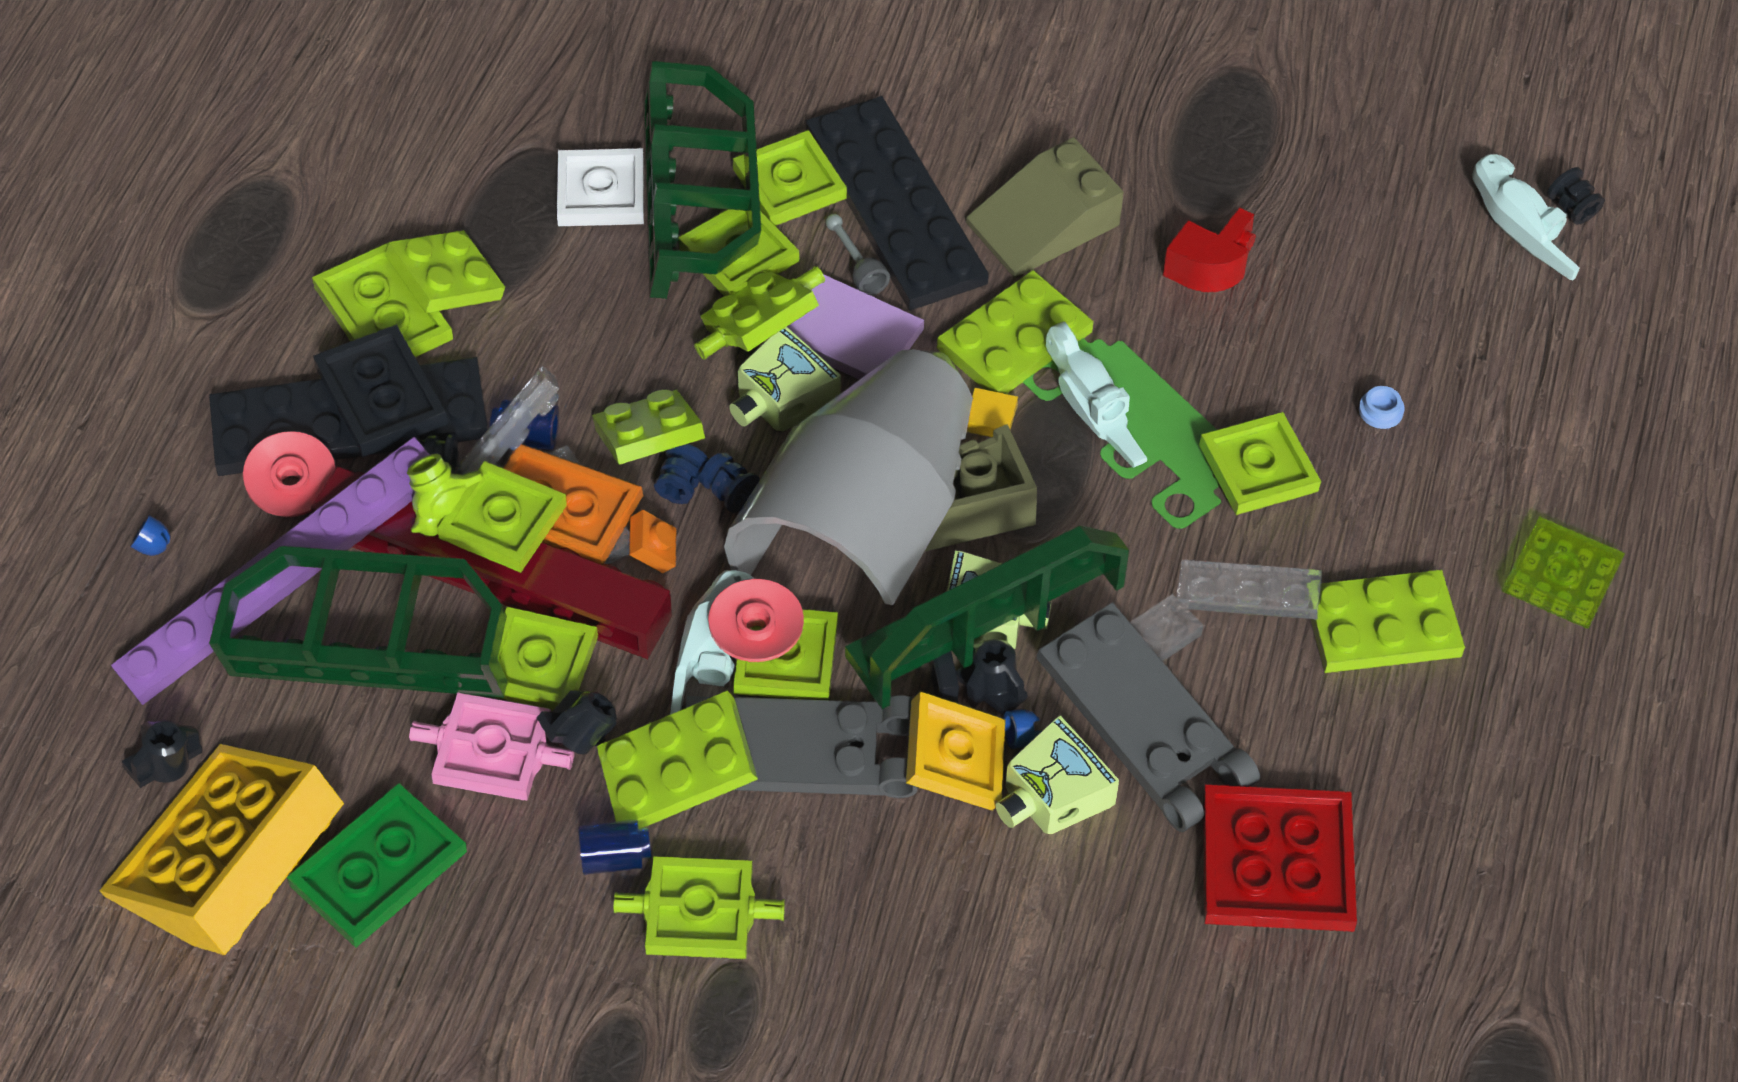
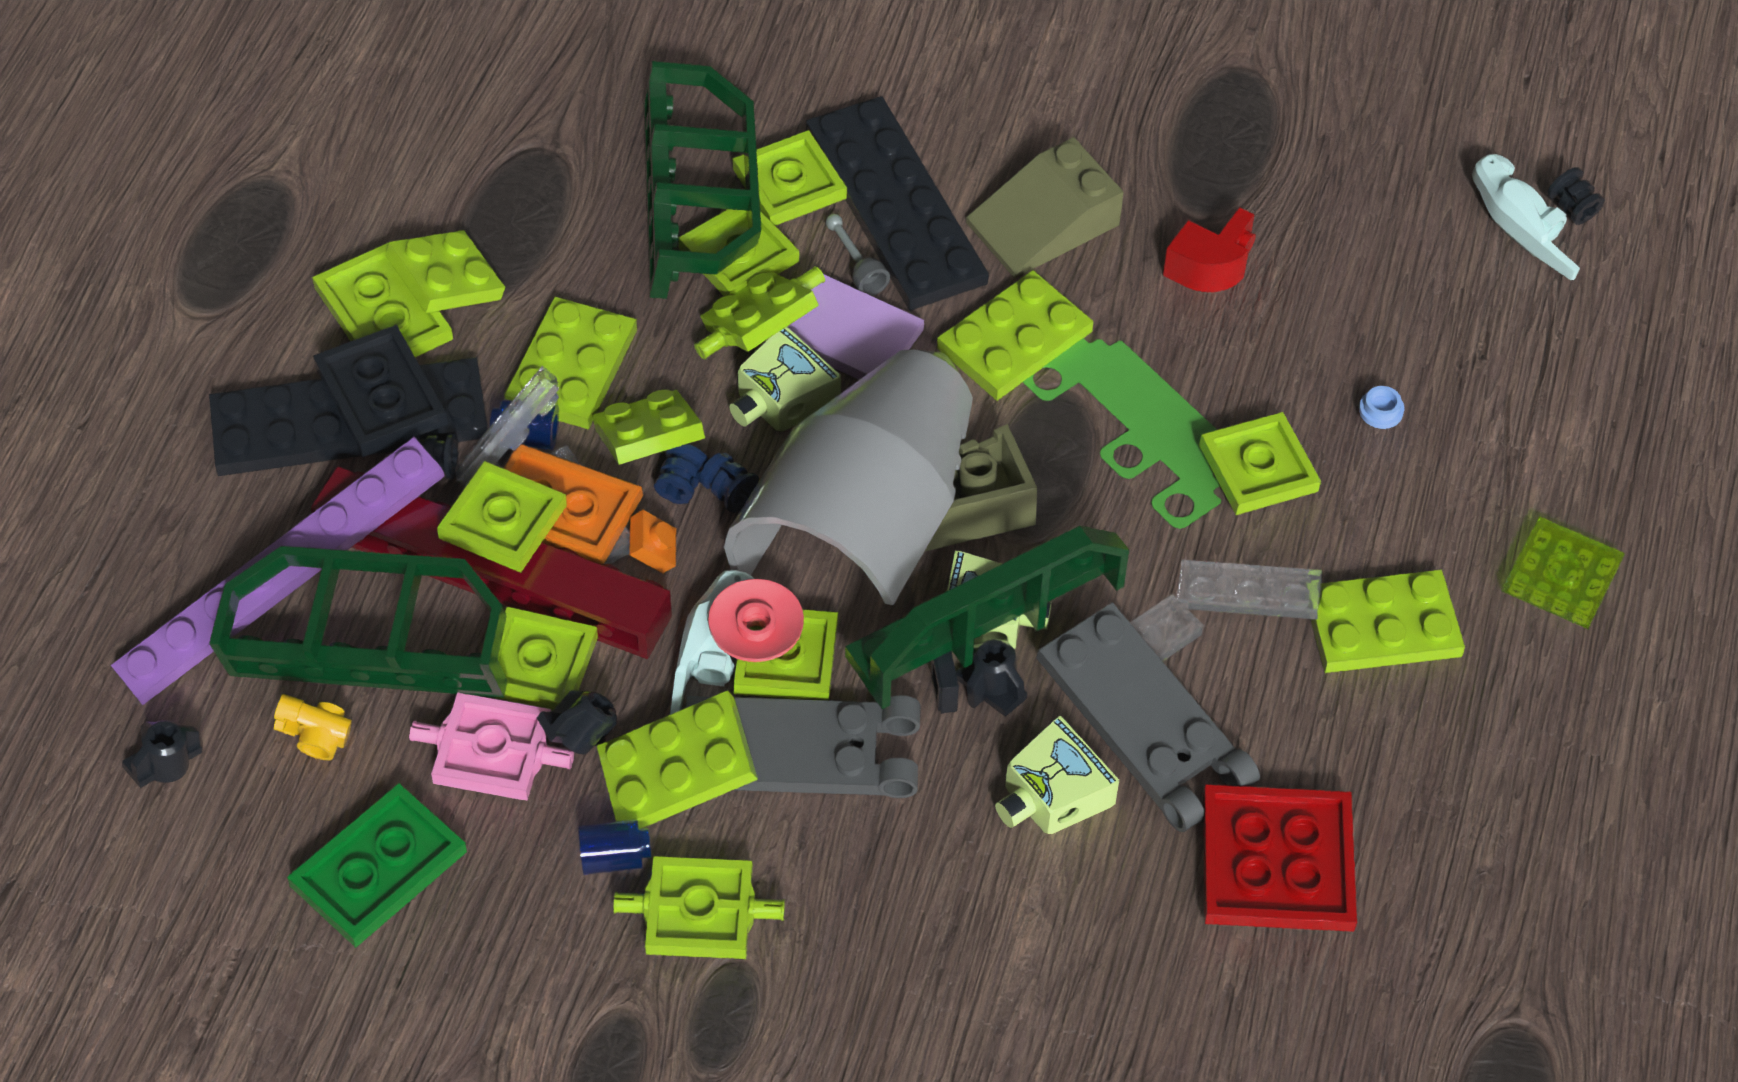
(151, 537): blue hinge -> none
(224, 846): yellow slope -> none
(286, 456): coral dish -> none
(320, 727): none -> yellow plate
(436, 491): lime animal -> none
(583, 352): none -> lime plate
(600, 187): white plate -> none
(955, 751): yellow plate -> none
(991, 411): yellow tile -> none
(1020, 728): blue hinge -> none
(1093, 393): light aqua animal -> none

